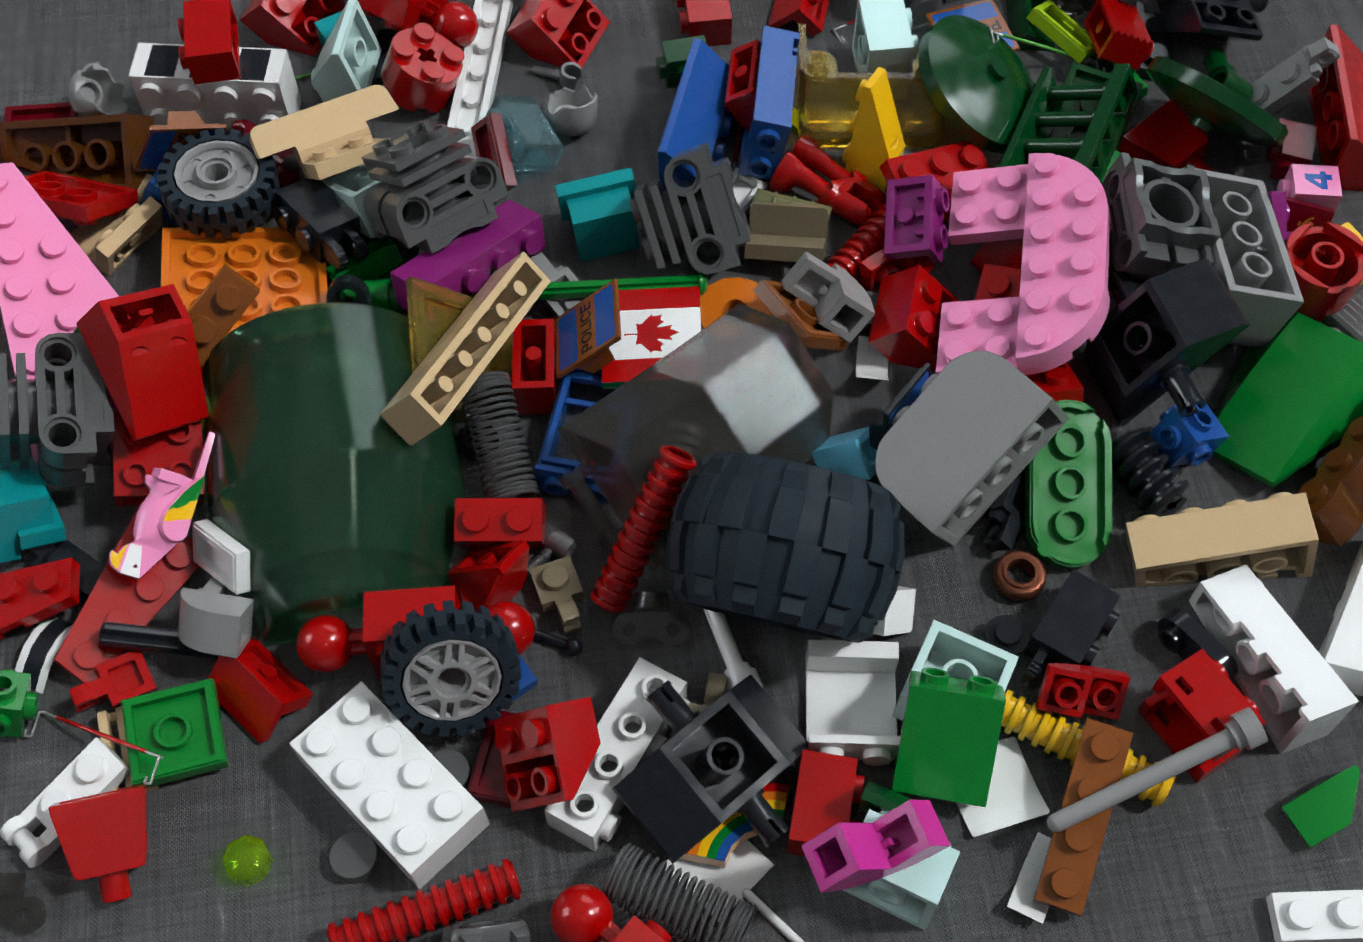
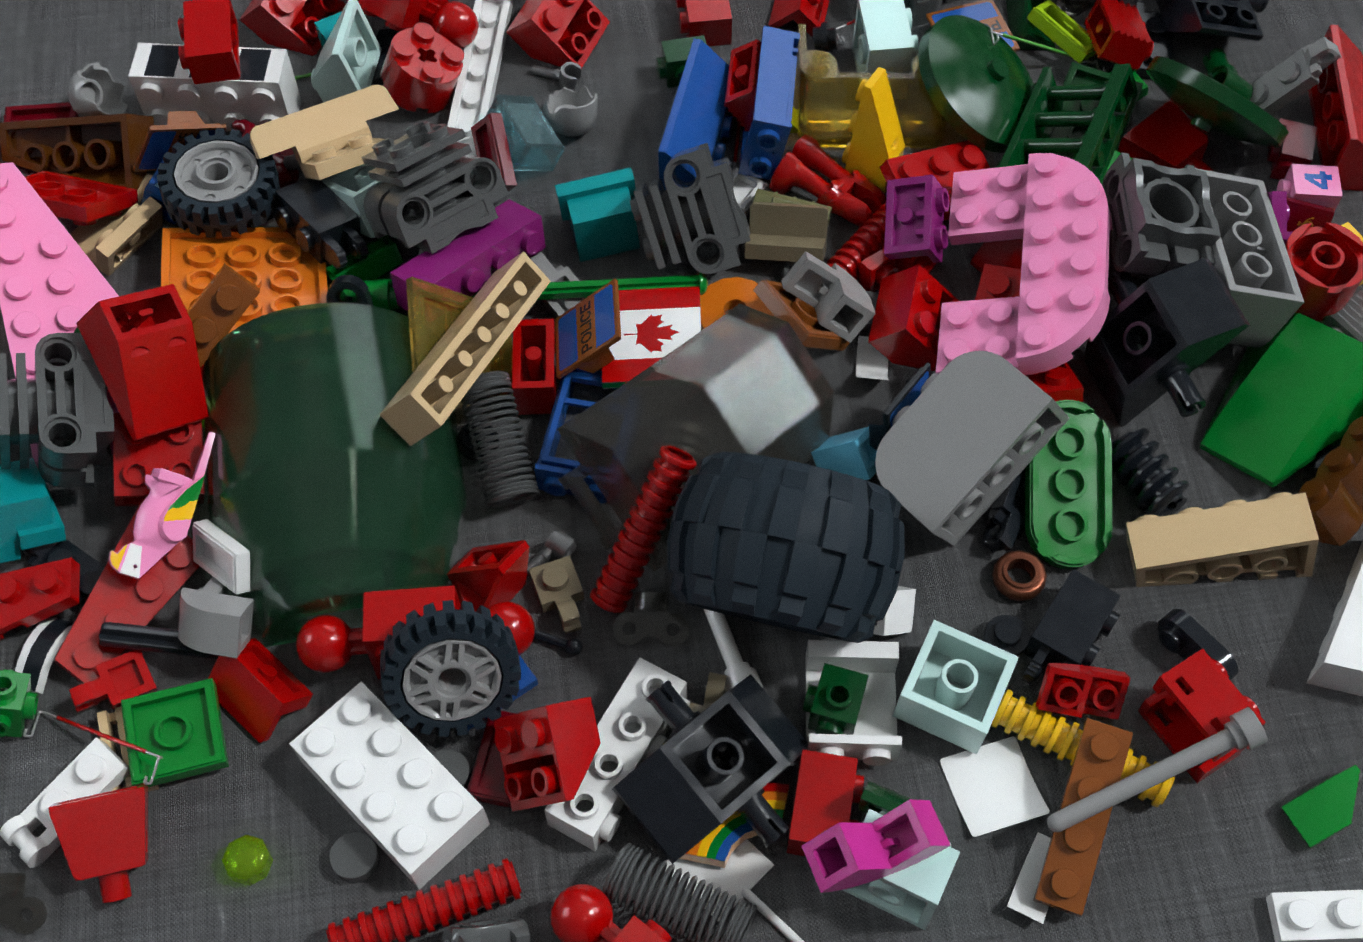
(499, 521): red brick -> none
(825, 38): none -> black plate
(835, 700): none -> dark green brick
(949, 737): green panel -> none
(1188, 438): blue brick -> none
(1275, 660): white wedge -> none

